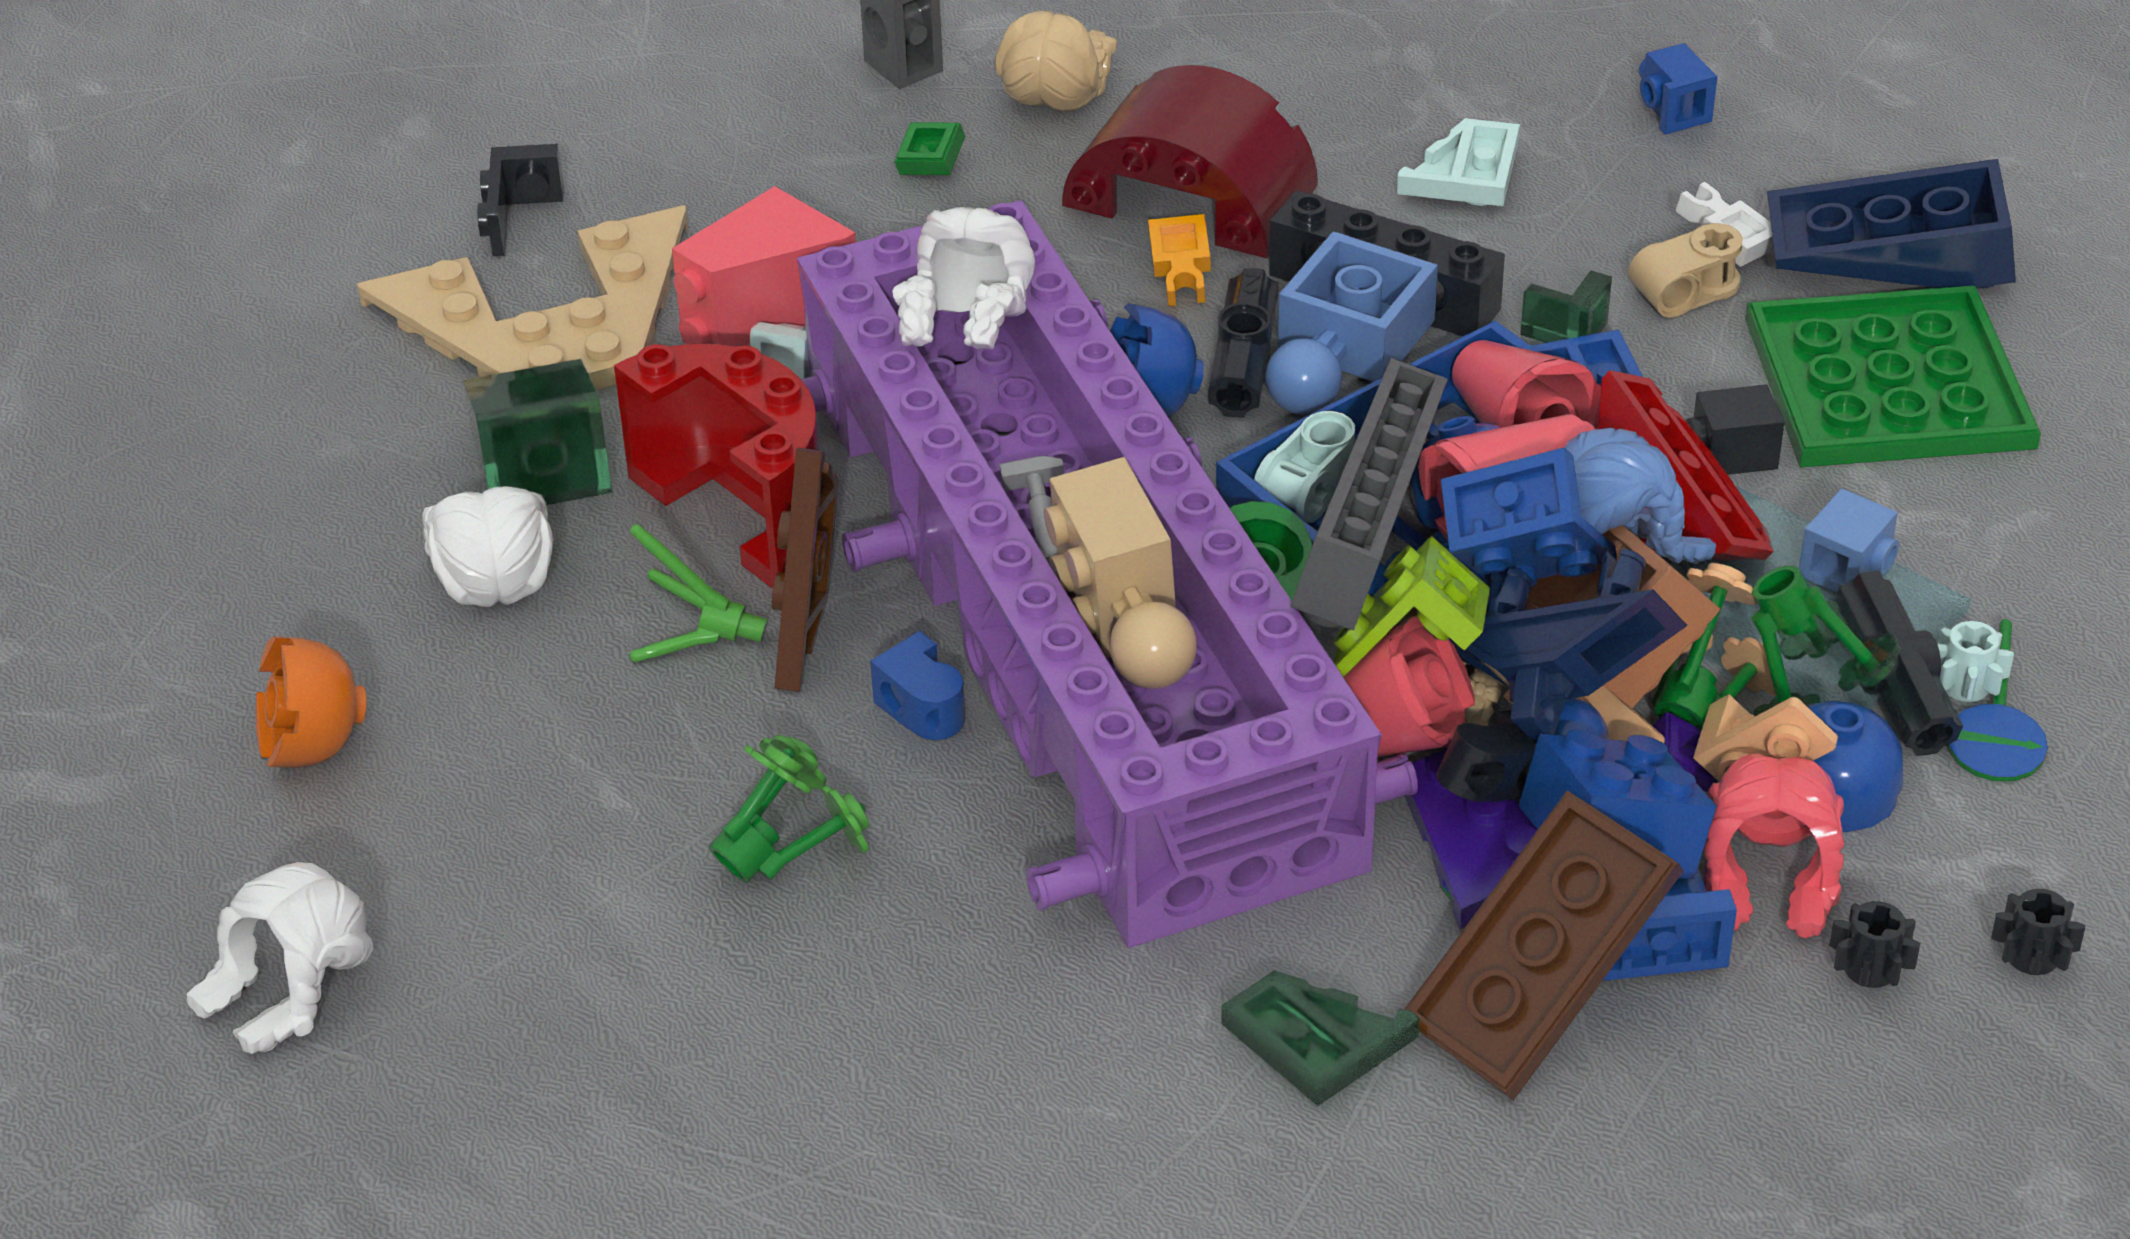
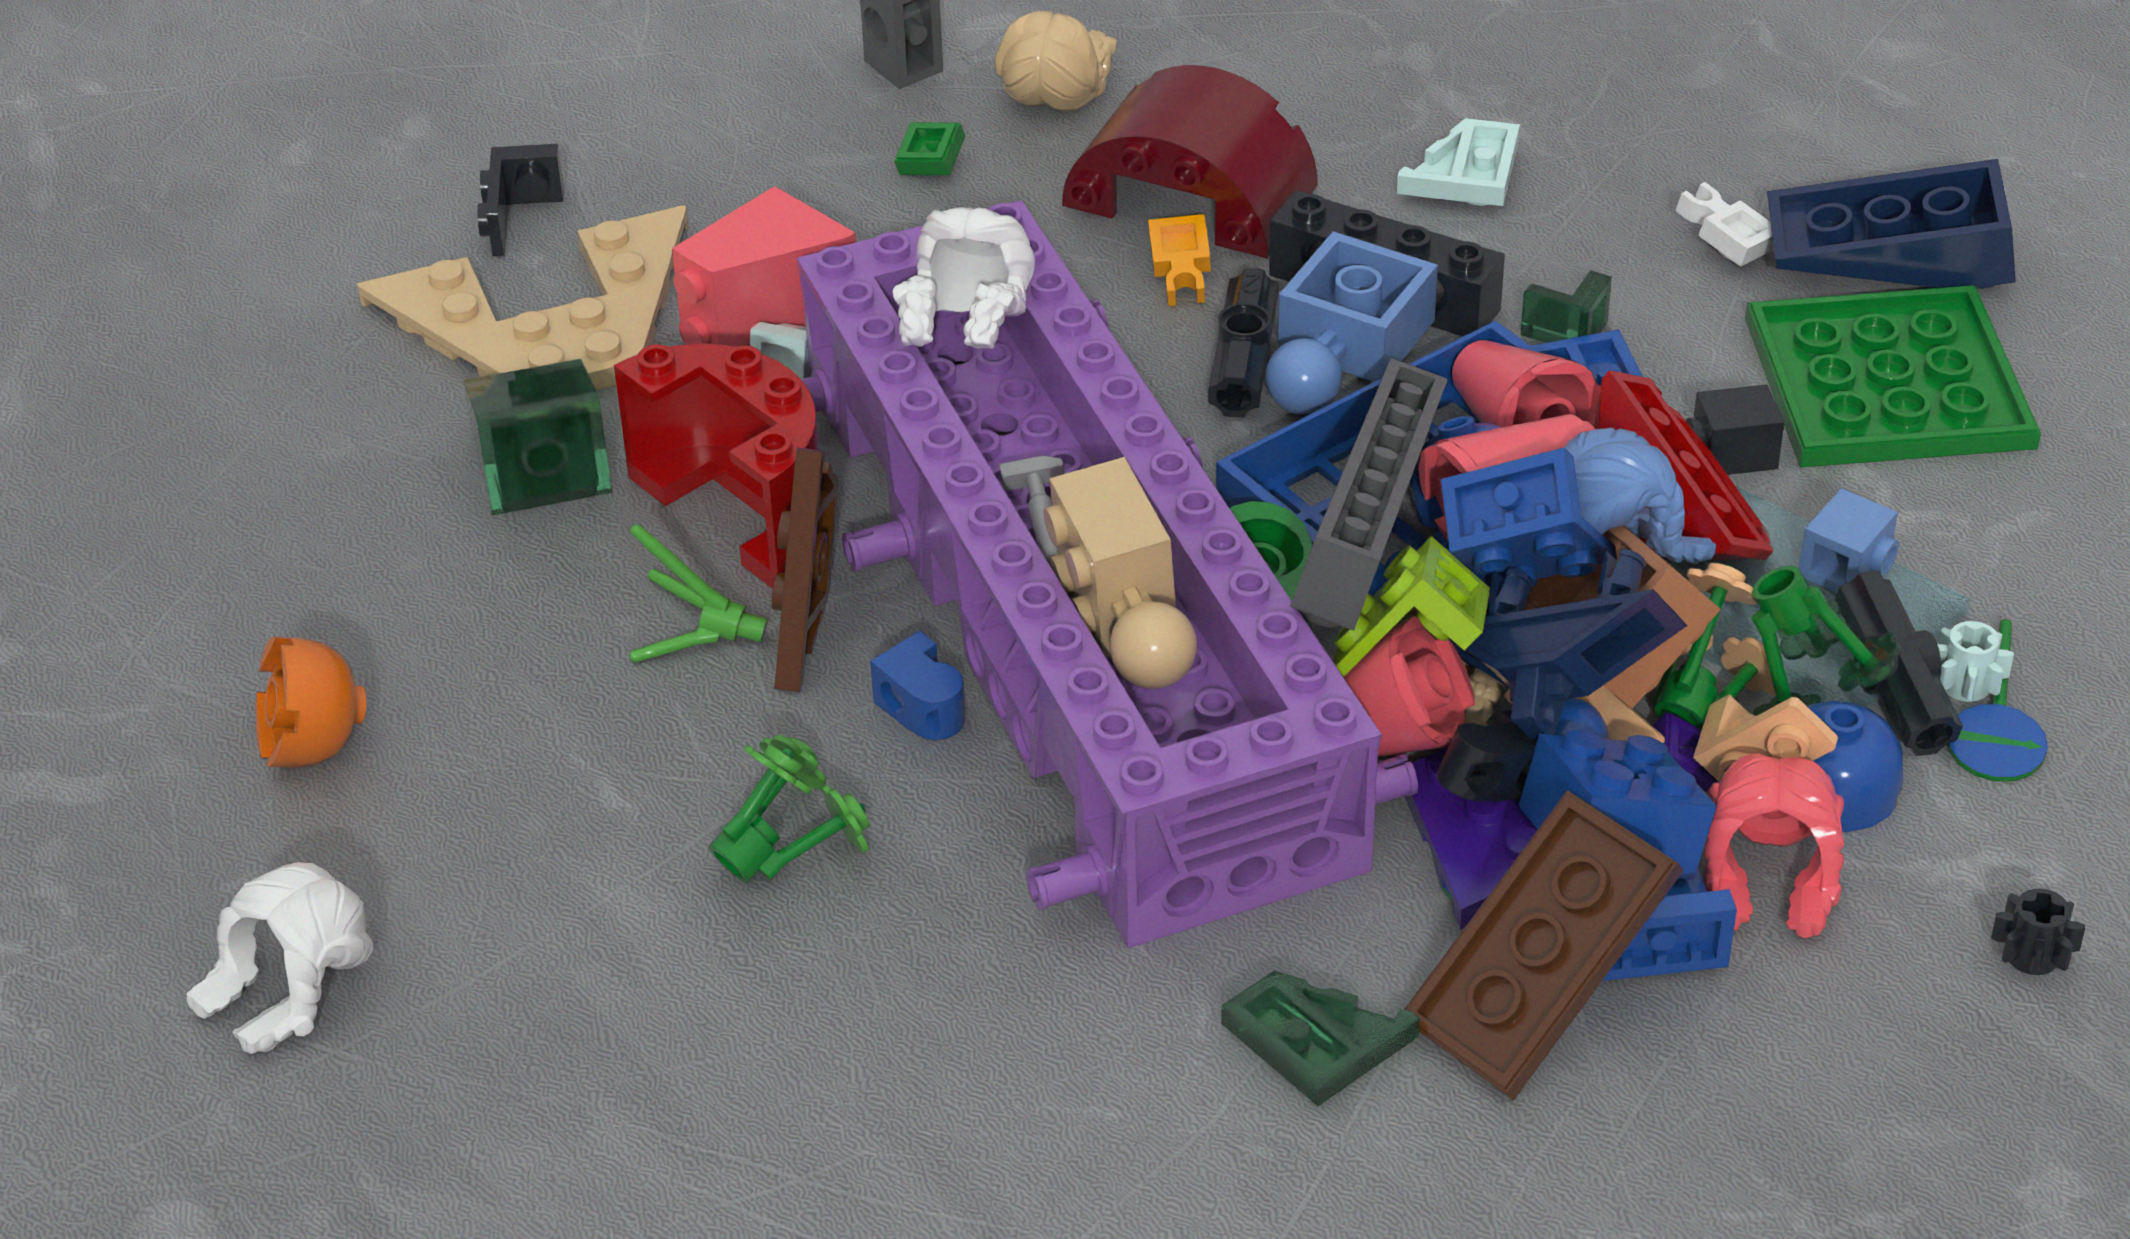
(489, 544): white hair -> none
(1161, 354): blue cylinder -> none
(1309, 464): light aqua piece -> none
(1678, 87): blue brick -> none
(1687, 274): tan piece -> none
(1874, 944): black gear -> none

